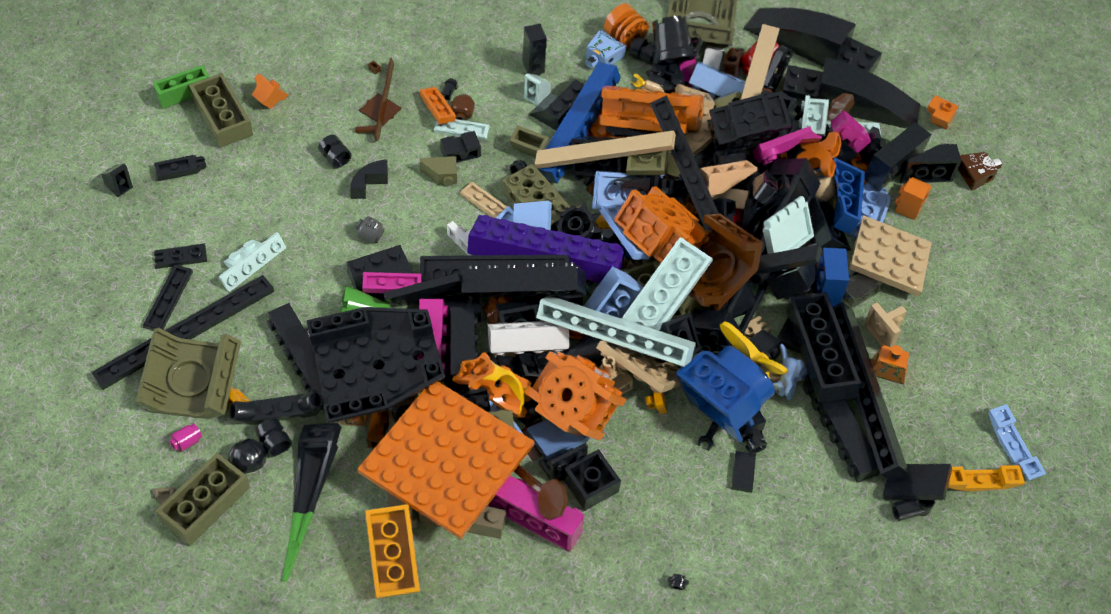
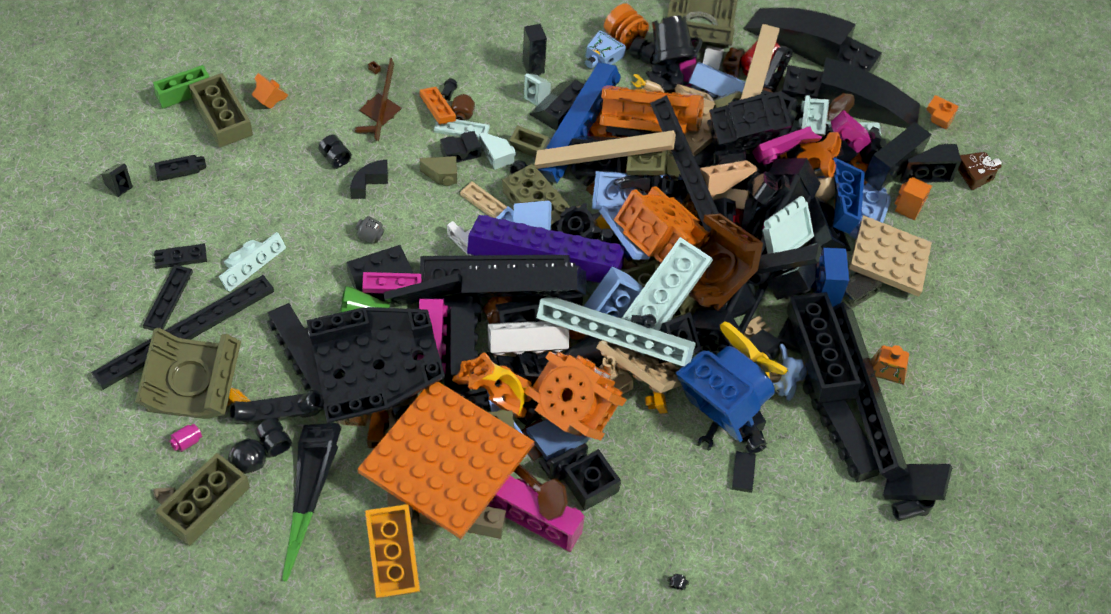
(497, 150): none -> light aqua slope
(646, 320): none -> black arm
(883, 325): tan bracket -> none
(981, 480): light orange slope -> none
(1012, 443): light blue slope -> none

